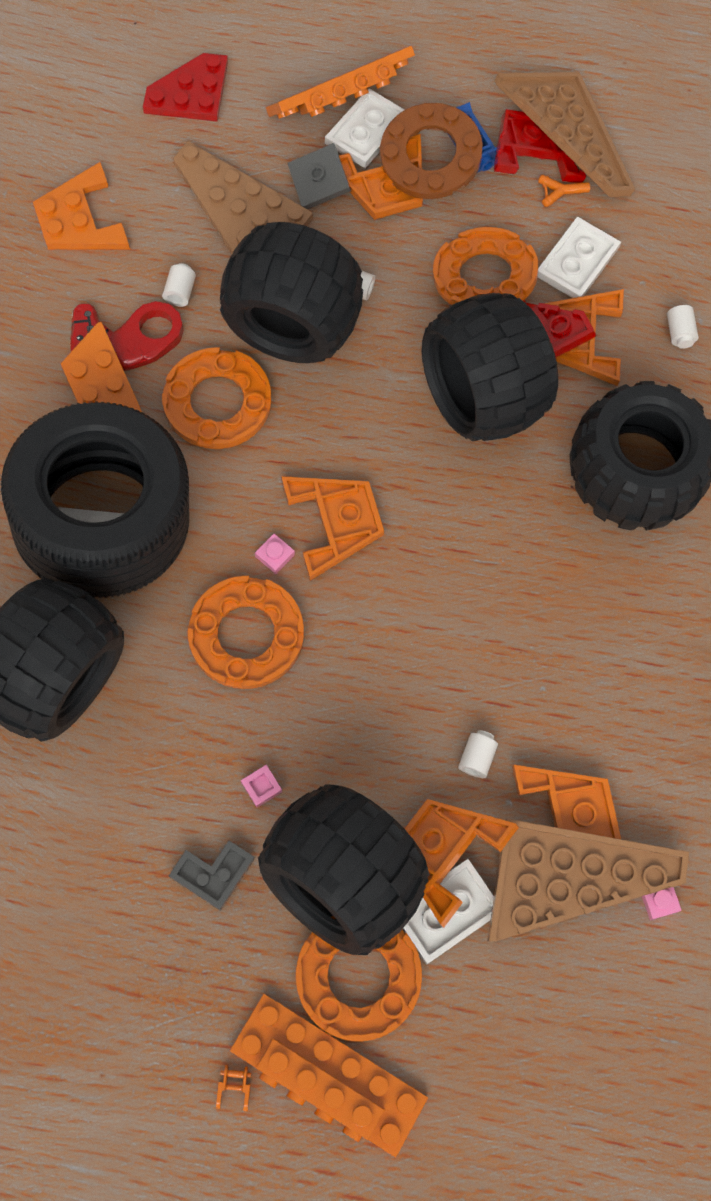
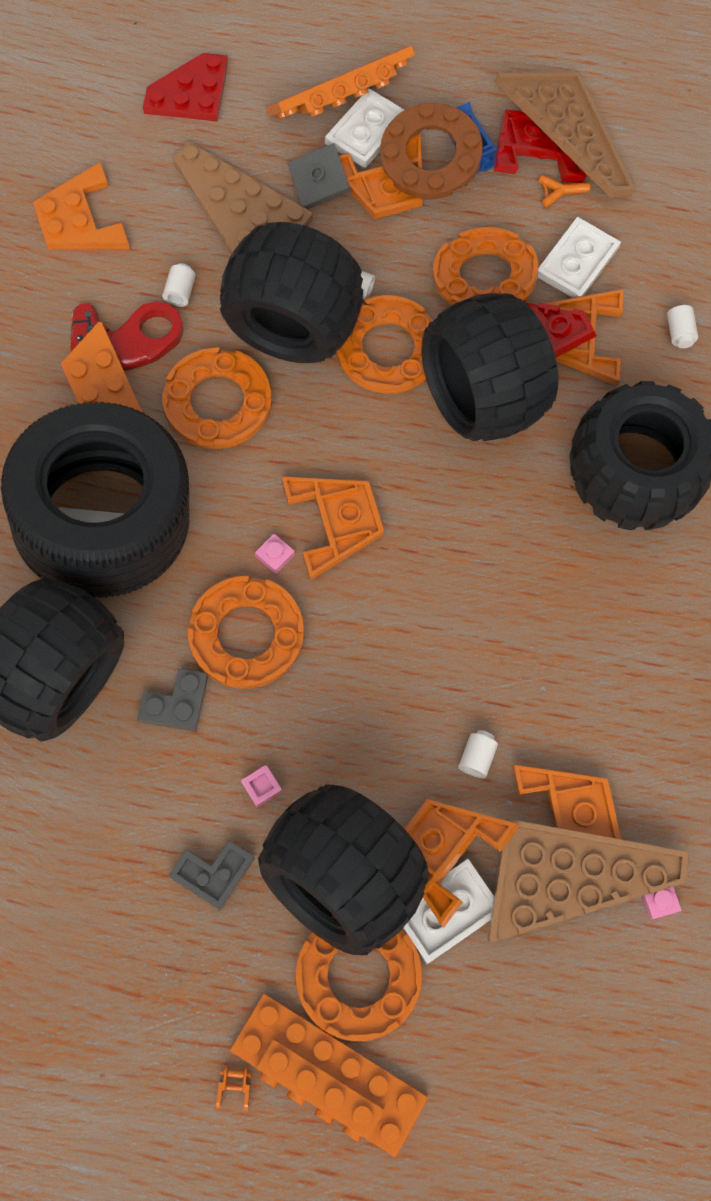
(179, 710): none -> dark grey plate
(369, 375): none -> orange plate

